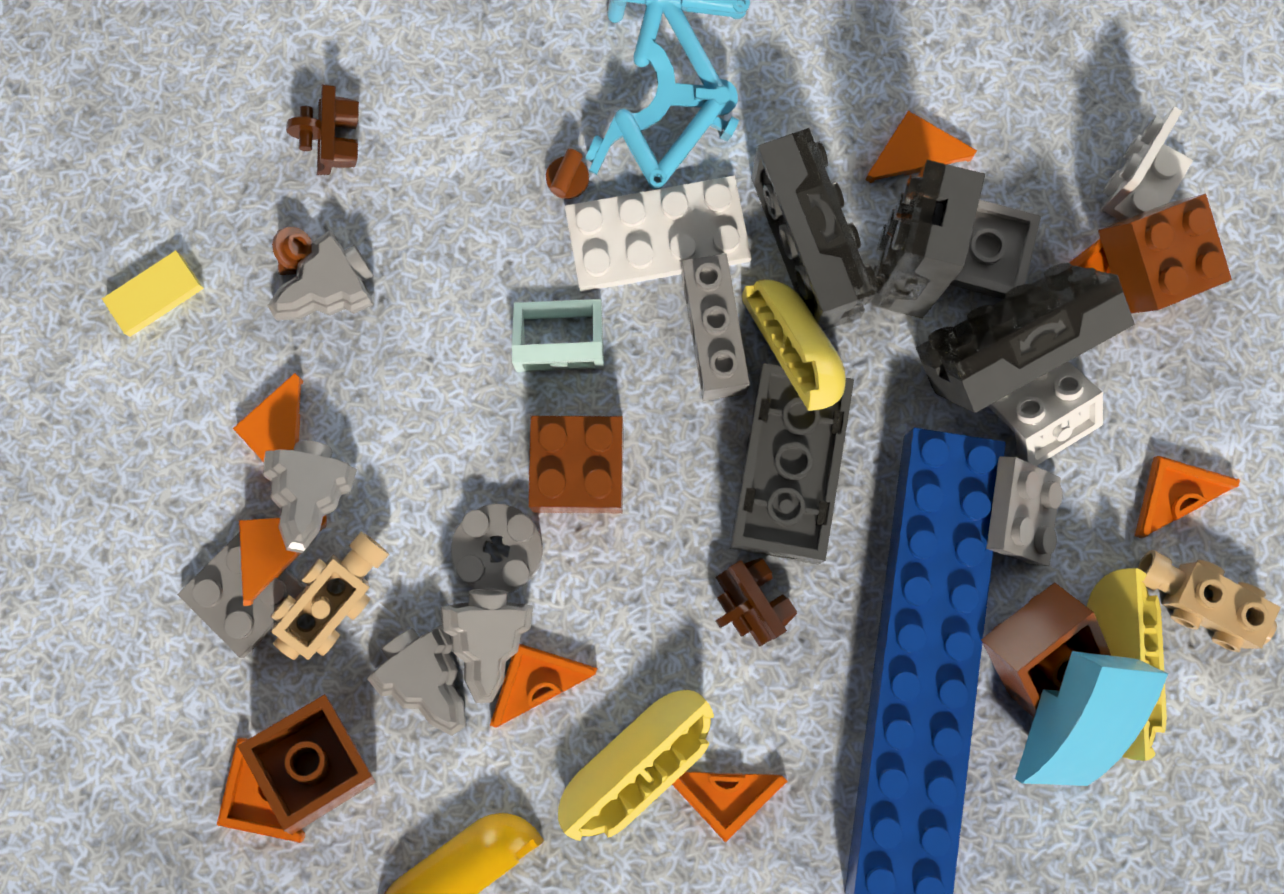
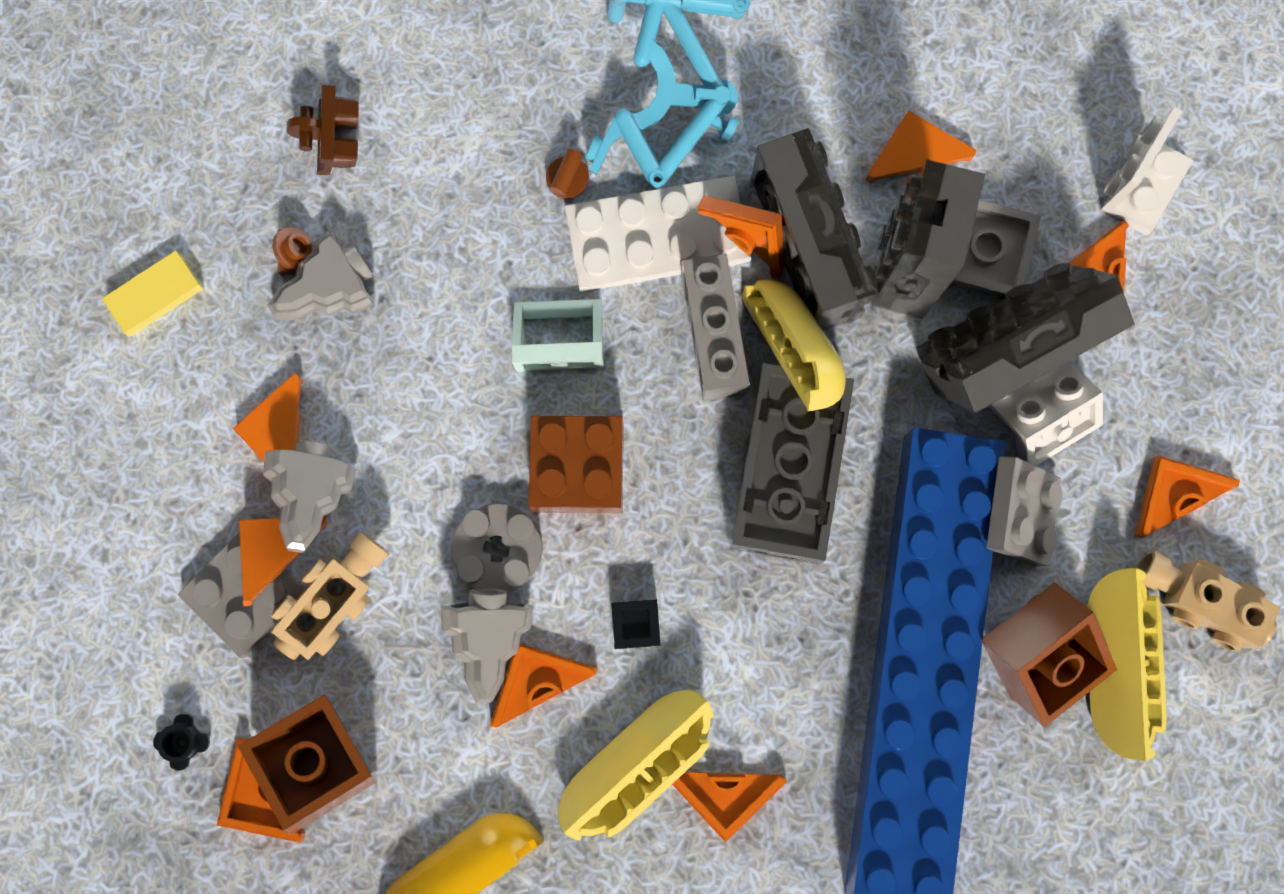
(167, 742): none -> black plate
(422, 677): light grey rock -> none
(635, 624): none -> black plate
(748, 606): reddish brown hips -> none
(750, 230): none -> orange tile
(1090, 719): medium azure slope -> none
(1166, 254): dark orange brick -> none

